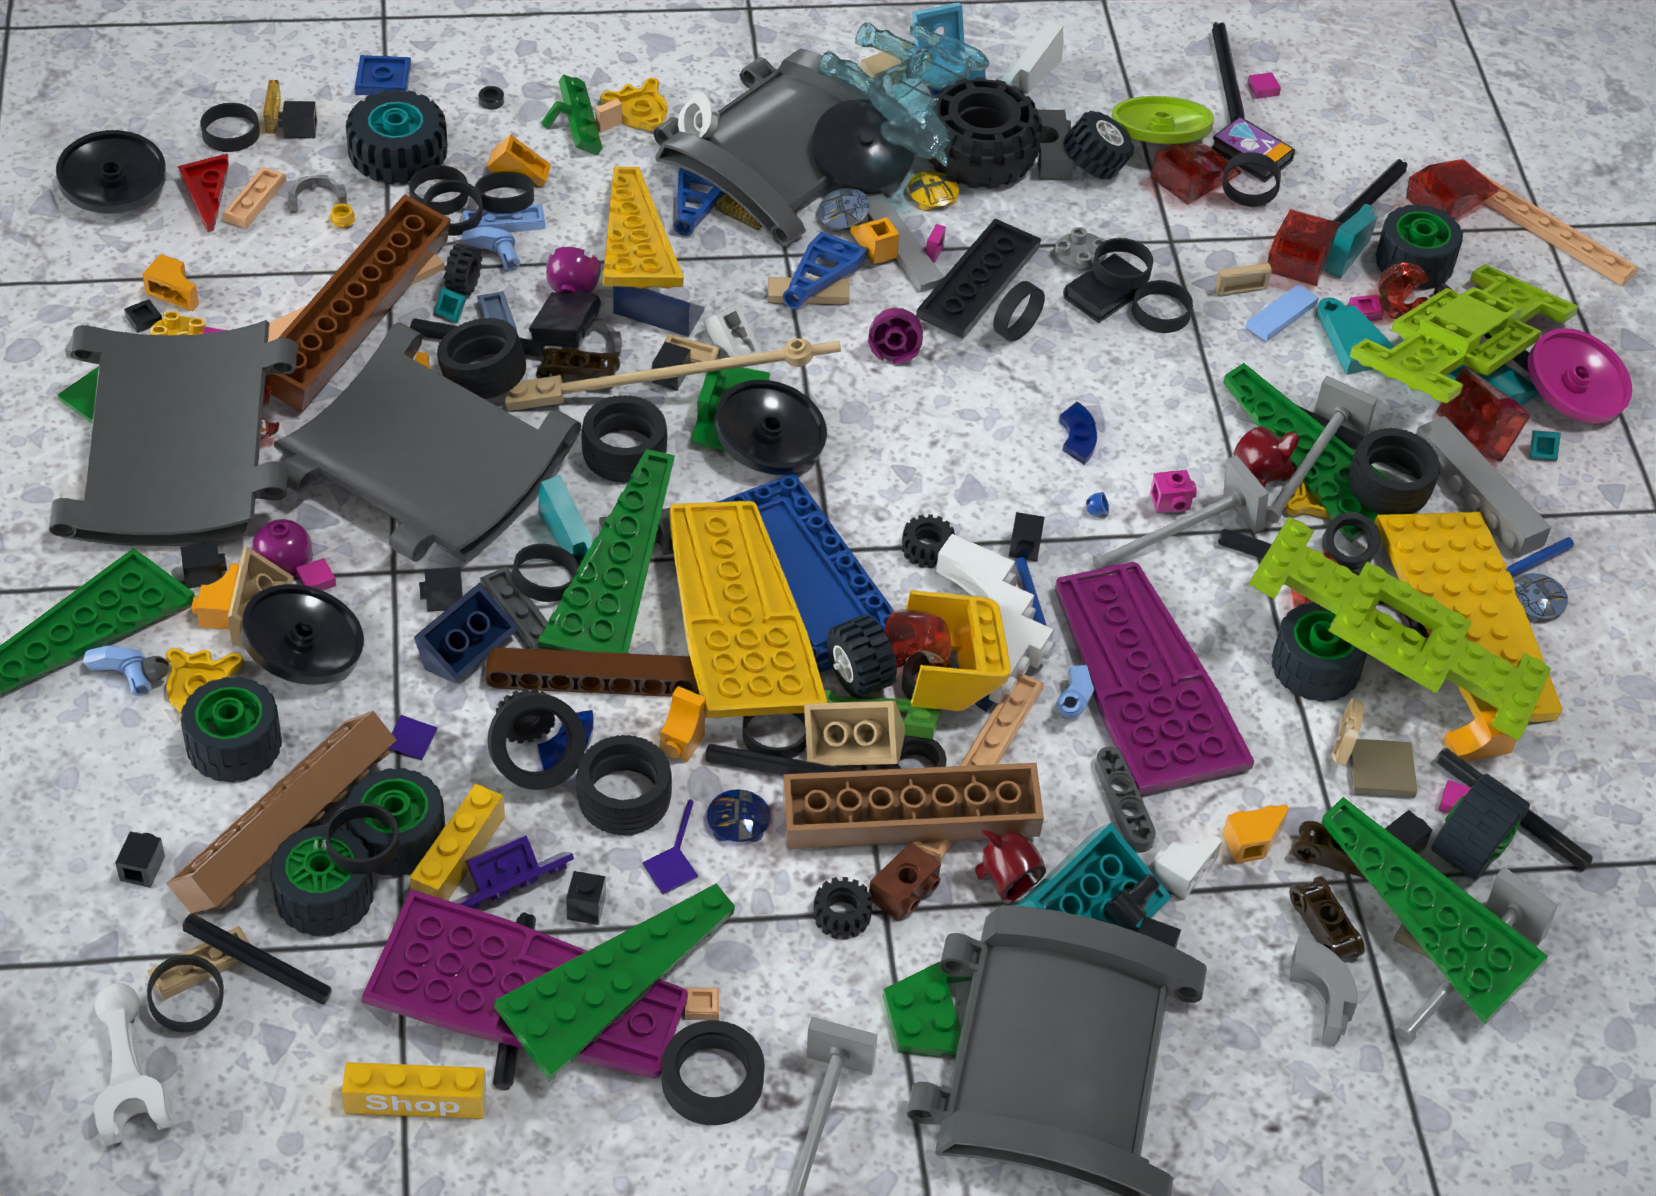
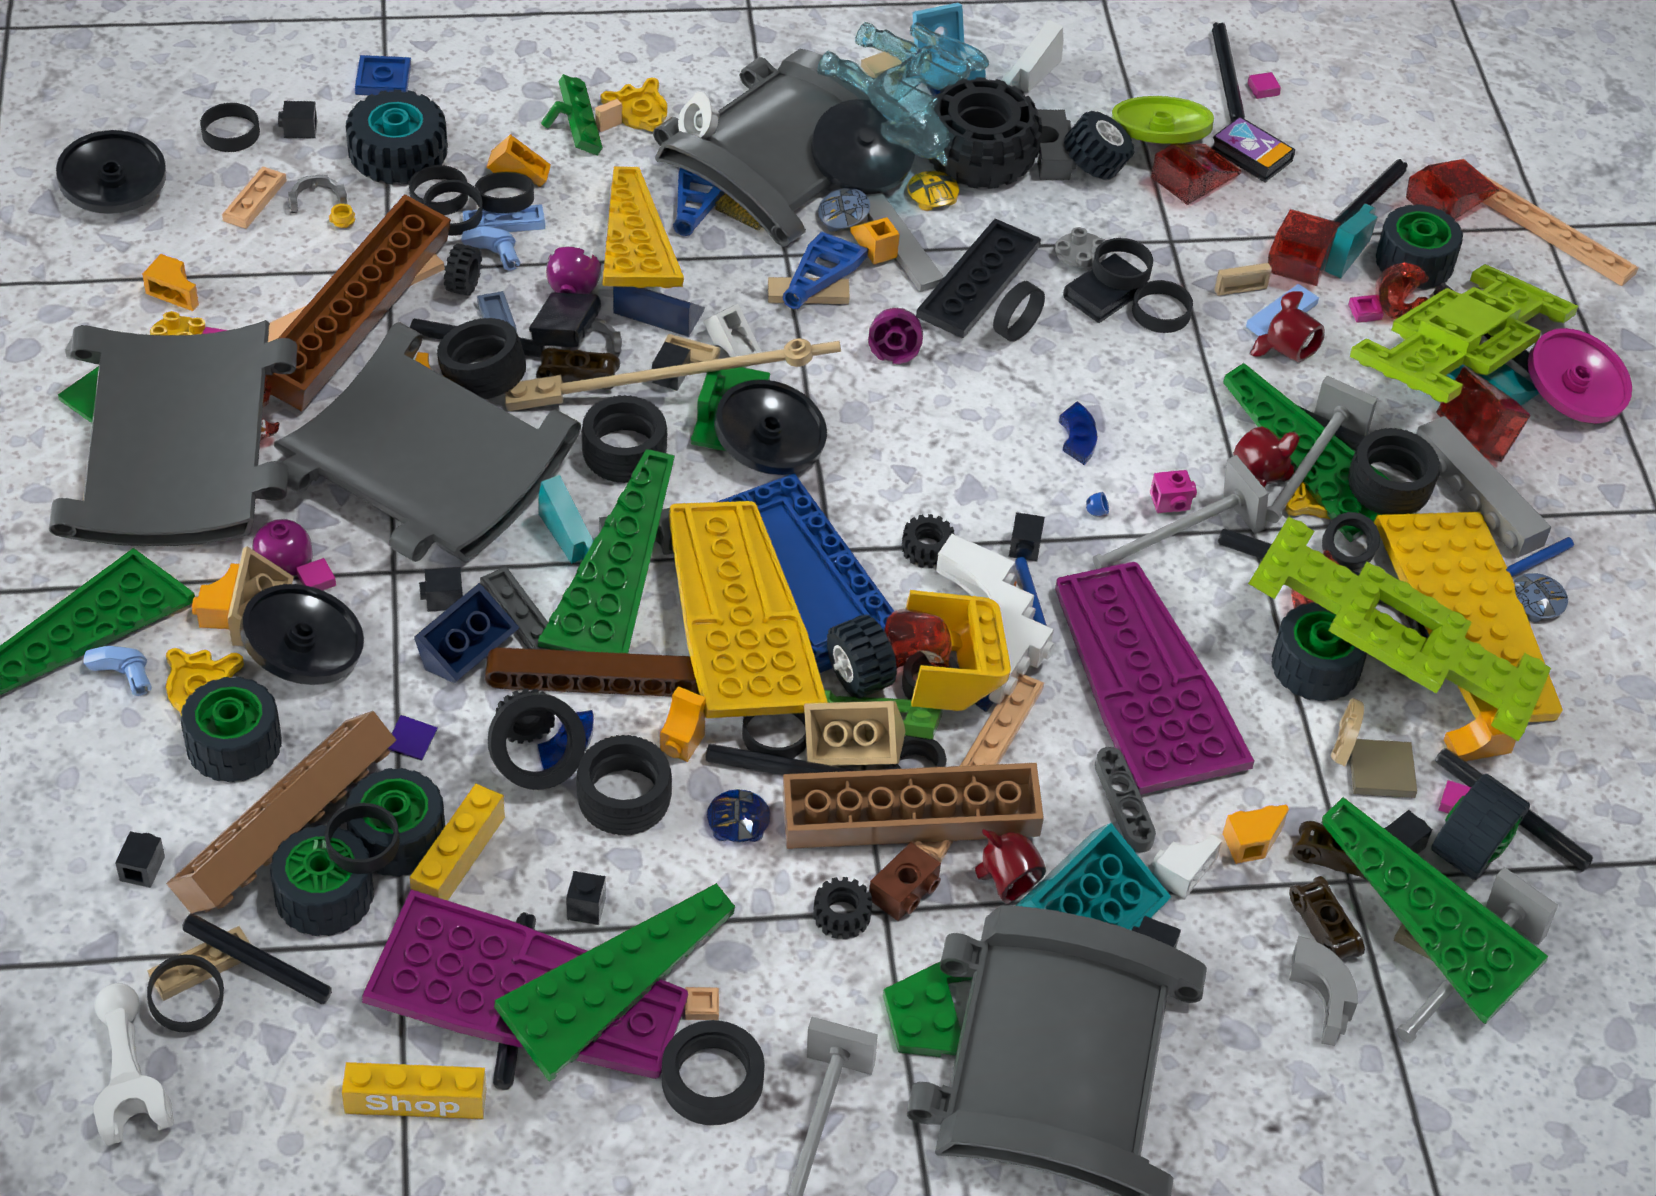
(142, 315): black tile -> none
(155, 667): dark grey hinge -> none
(202, 564): black brick -> none
(205, 186): red wing -> none
(272, 106): clear yellow tile -> none
(450, 305): teal slope -> none
(491, 97): black tile -> none
(506, 867): dark purple bracket -> none
(542, 551): black tyre -> none
(671, 867): dark purple piece -> none
(936, 242): dark pink tile -> none
(1077, 695): light blue arm -> none
(1129, 905): black pin -> none
(1254, 159): black tyre -> none
(1290, 331): none -> dark red piece
(1347, 328): teal piece -> none
(1544, 445): teal slope -> none

